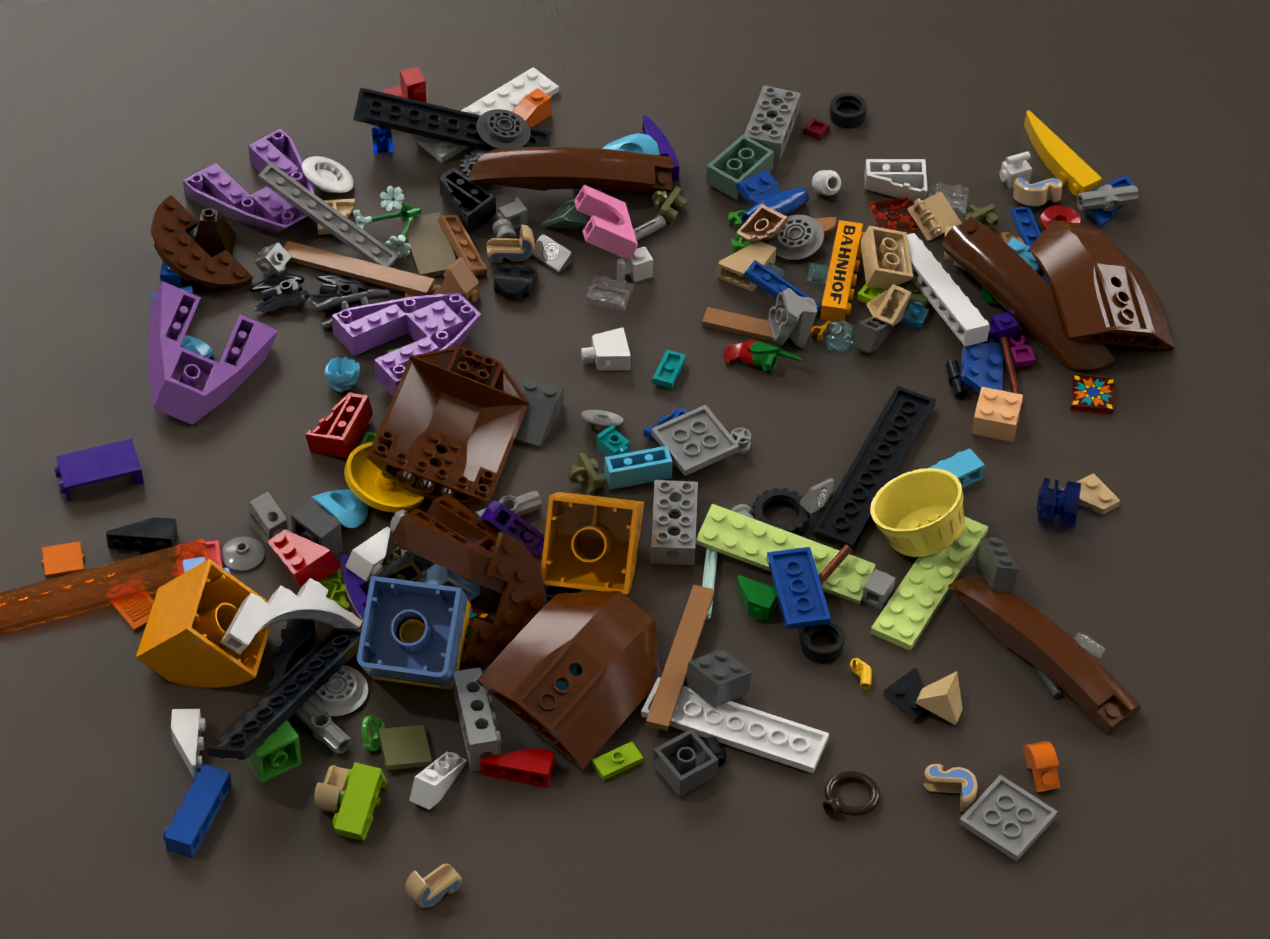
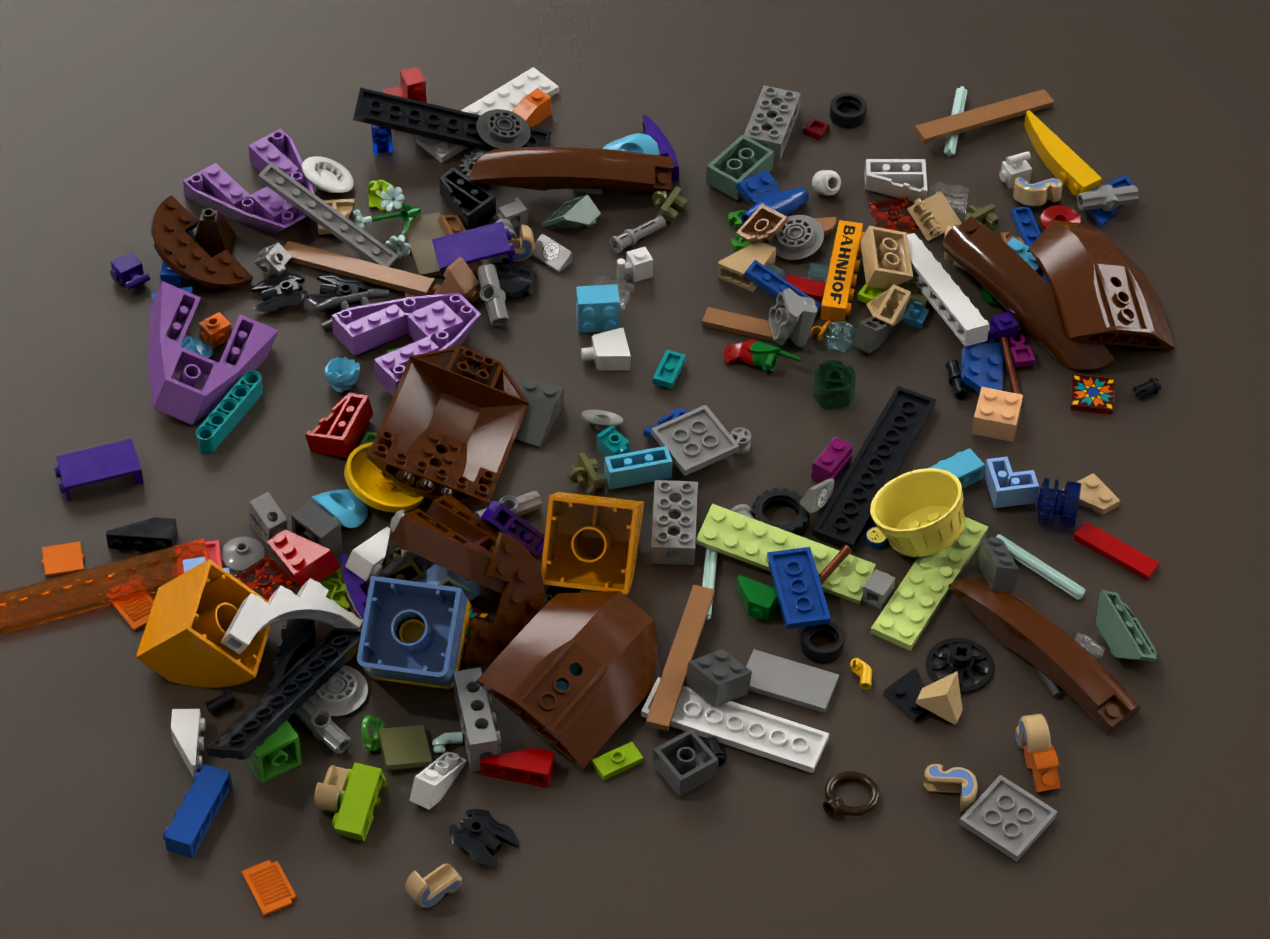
(128, 271): none -> dark purple brick
(215, 330): none -> orange brick
(220, 702): none -> black pin
(229, 412): none -> teal beam
(265, 577): none -> clear red tile
(269, 887): none -> orange window
(374, 194): none -> lime piece
(446, 738): none -> light aqua arm
(473, 245): none -> dark purple panel
(482, 835): none -> black piece
(492, 295): none -> light grey piece
(597, 308): none -> medium azure brick
(609, 222): bright pink arch -> none
(791, 681): none -> light grey tile
(812, 288): none -> red tile
(832, 460): none -> magenta brick
(834, 384): none -> clear green brick
(875, 538): none -> tile
(958, 107): none -> light aqua axle
(960, 660): none -> black wheel
(983, 116): none -> medium nougat tile
(1009, 487): none -> light blue brick
(1034, 732): none -> tan animal
(1043, 569): none -> light aqua axle
(1116, 550): none -> red tile
(1122, 629): none -> sand green wedge
(1152, 386): none -> black pin

